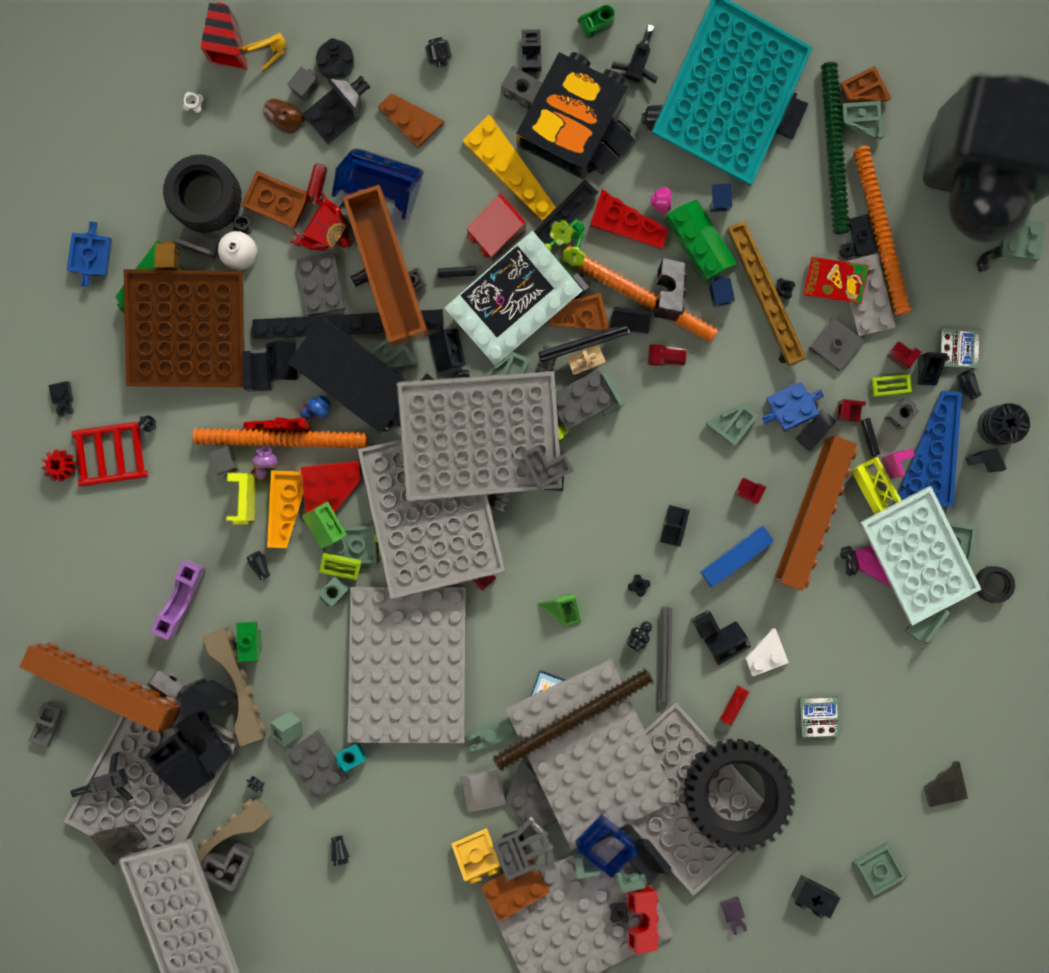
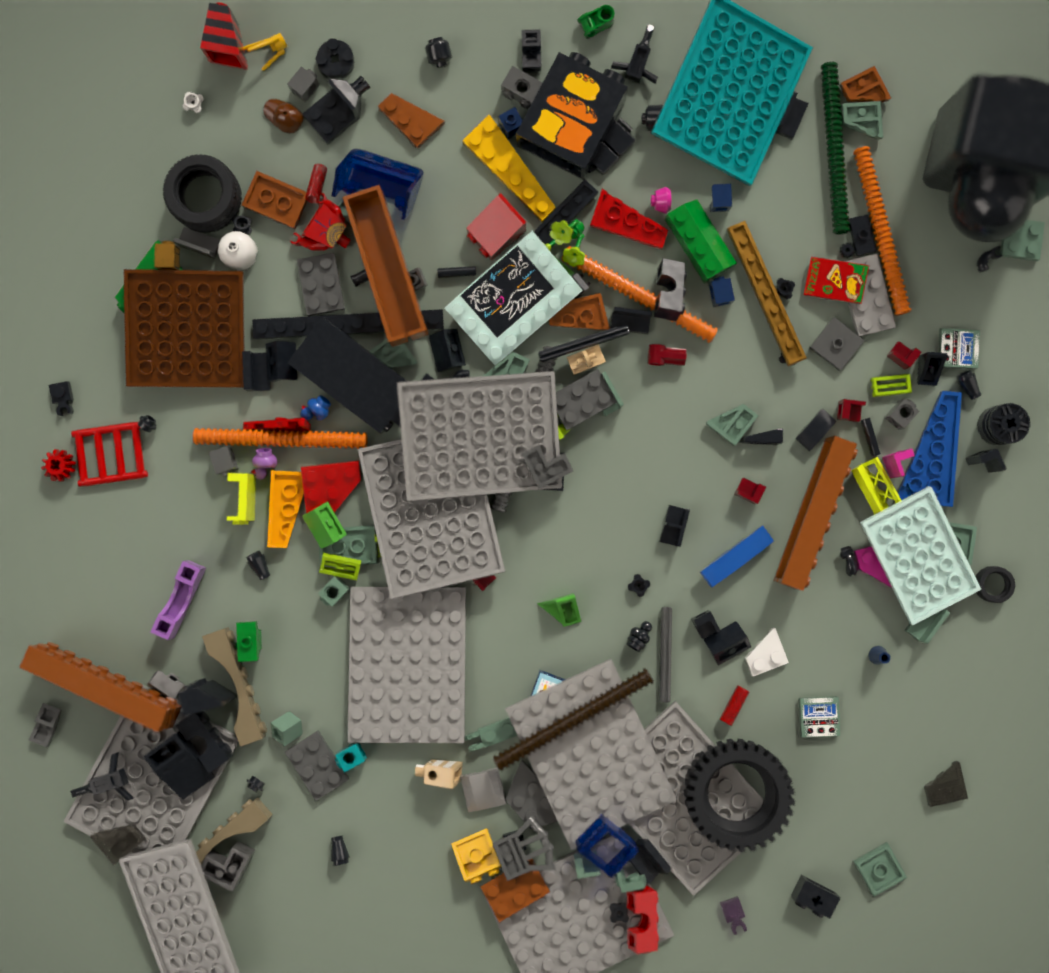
(89, 254): blue plate -> none
(440, 773): none -> tan torso
(510, 122): none -> dark blue brick
(771, 437): none -> black slope
(792, 406): blue plate -> none
(875, 655): none -> dark blue cone

